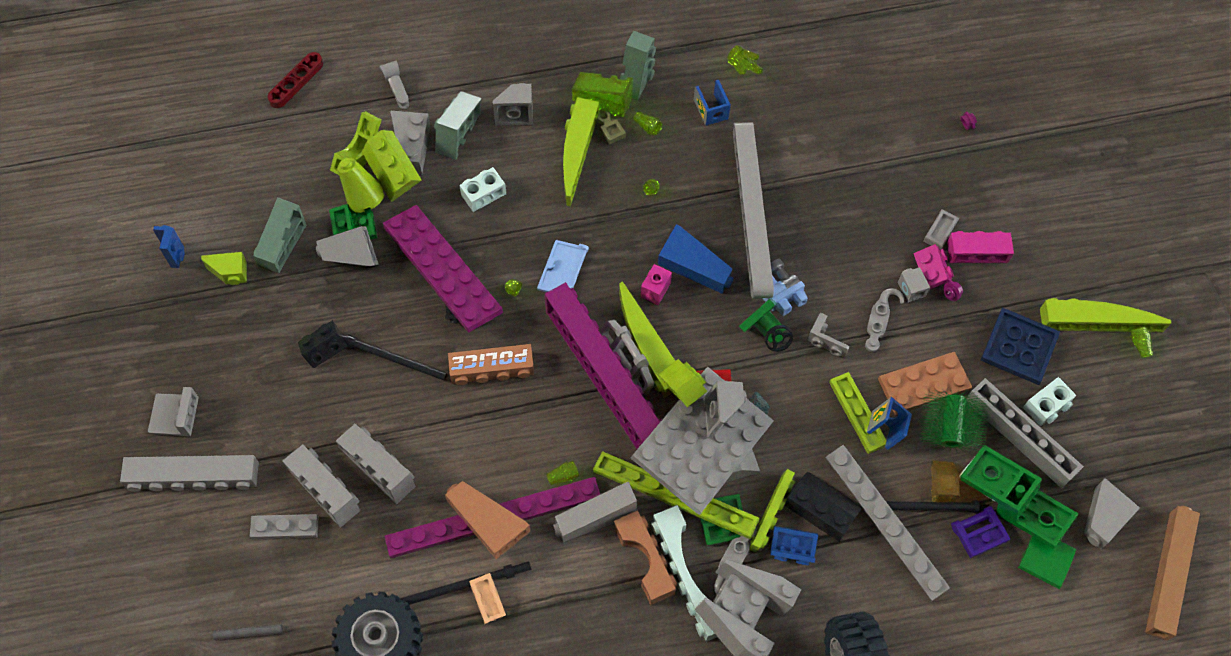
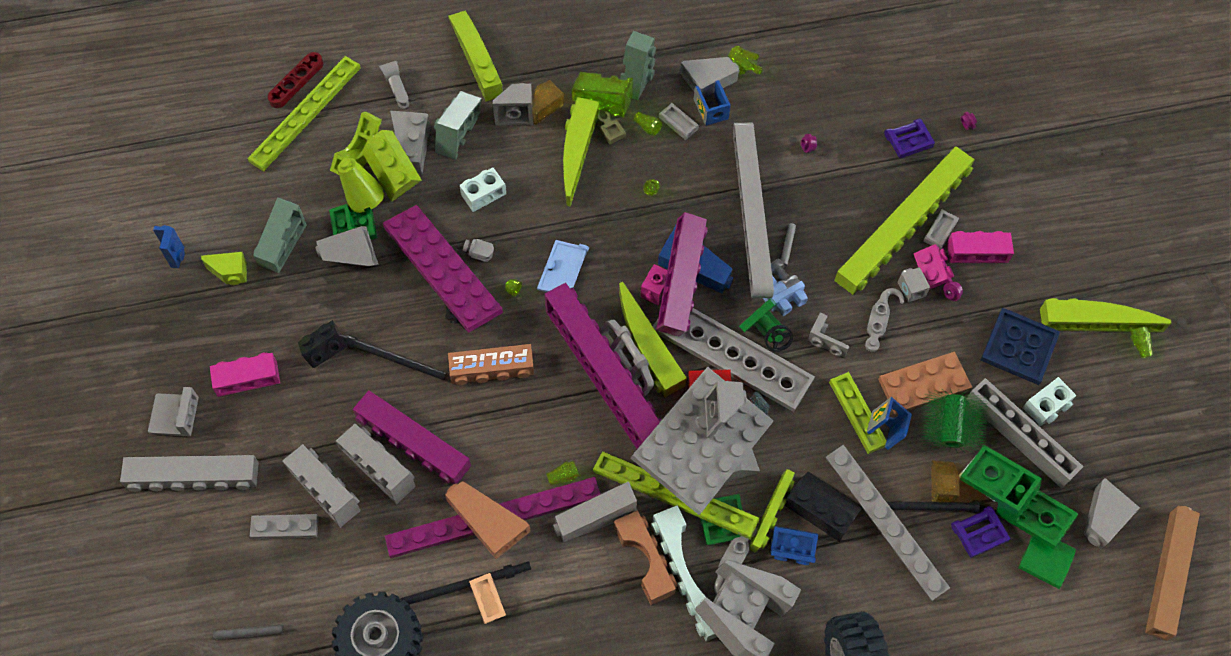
(244, 374): none -> dark pink brick
(303, 113): none -> lime tile
(412, 438): none -> magenta brick
(476, 55): none -> lime slope
(479, 249): none -> light grey arm
(546, 101): none -> clear yellow slope
(678, 121): none -> light grey tile
(682, 274): none -> magenta brick
(684, 382): lime brick -> none
(706, 71): none -> light grey slope
(746, 351): none -> light grey plate
(788, 244): none -> light grey piece
(808, 143): none -> magenta plate
(904, 220): none -> lime brick
(912, 142): none -> dark purple plate

